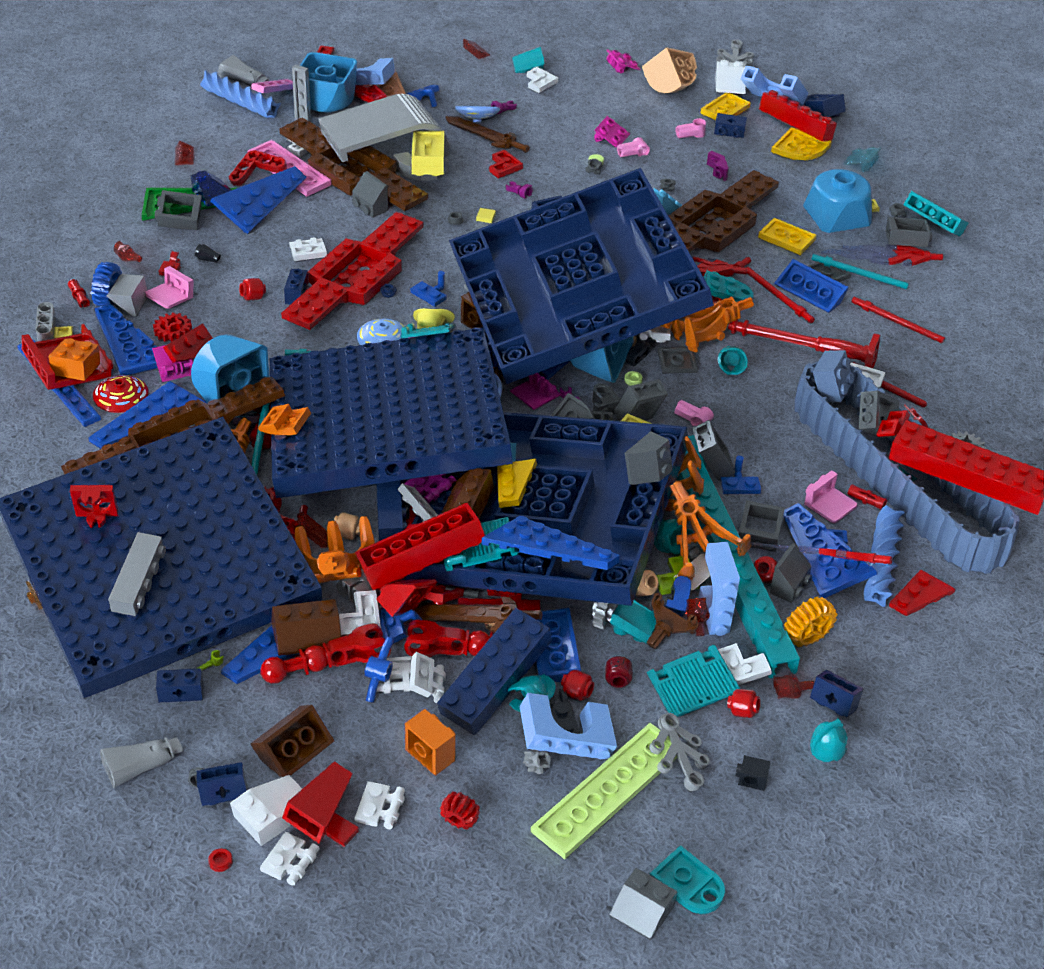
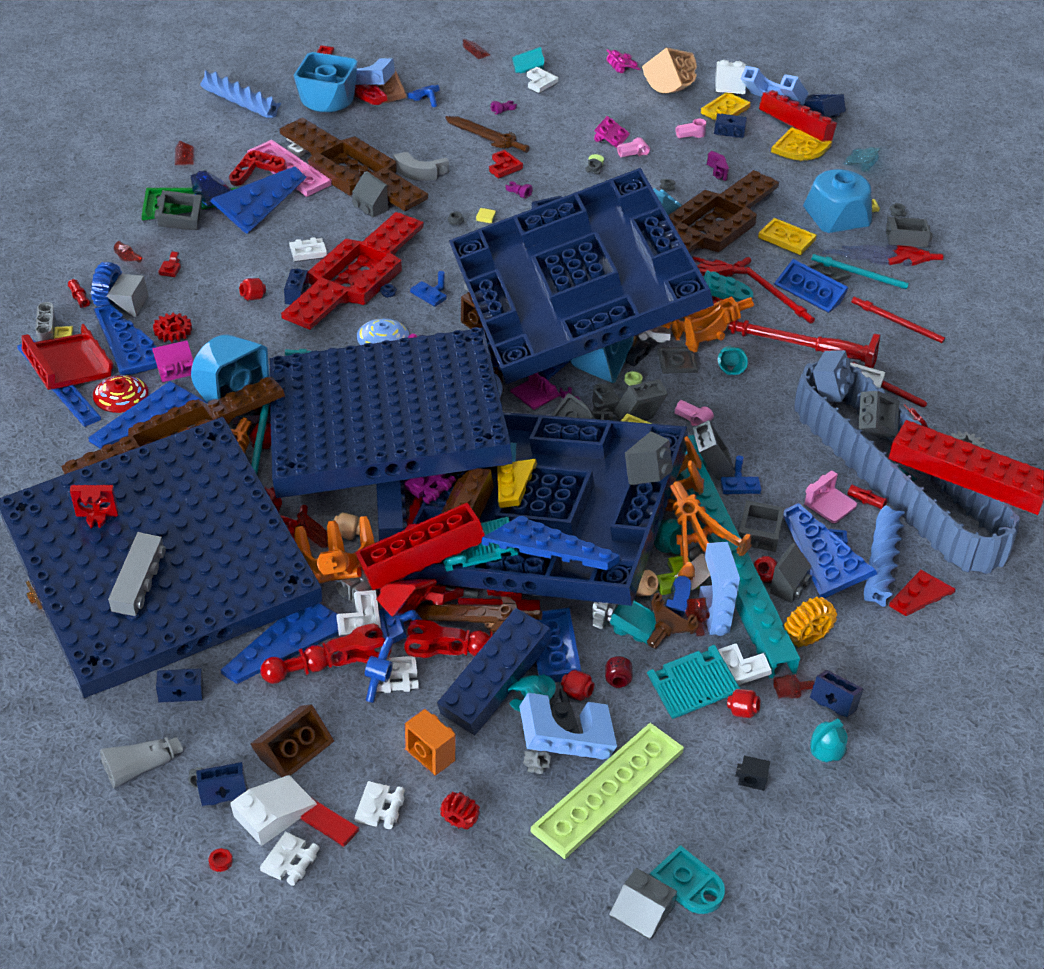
(75, 359): orange brick -> none
(175, 289): bright pink bracket -> none
(188, 345): red wing -> none
(205, 253): black cone -> none
(215, 660): lime hand -> none
(238, 70): light grey piece -> none
(273, 86): bright pink tile -> none
(284, 420): orange slope -> none
(301, 92): light grey plate -> none
(304, 625): reddish brown slope -> none
(318, 801): red slope -> none
(377, 123): light grey panel -> none
(410, 331): teal window -> none
(418, 503): light grey plate -> none
(423, 674): white plate -> none
(428, 153): light yellow piece -> none
(432, 317): light yellow piece -> none
(477, 113): light blue dish -> none
(670, 727): light grey plant -> none
(736, 45): light grey plant -> none
(867, 557): piece -> none
(893, 423): red slope -> none
(936, 213): teal brick -> none

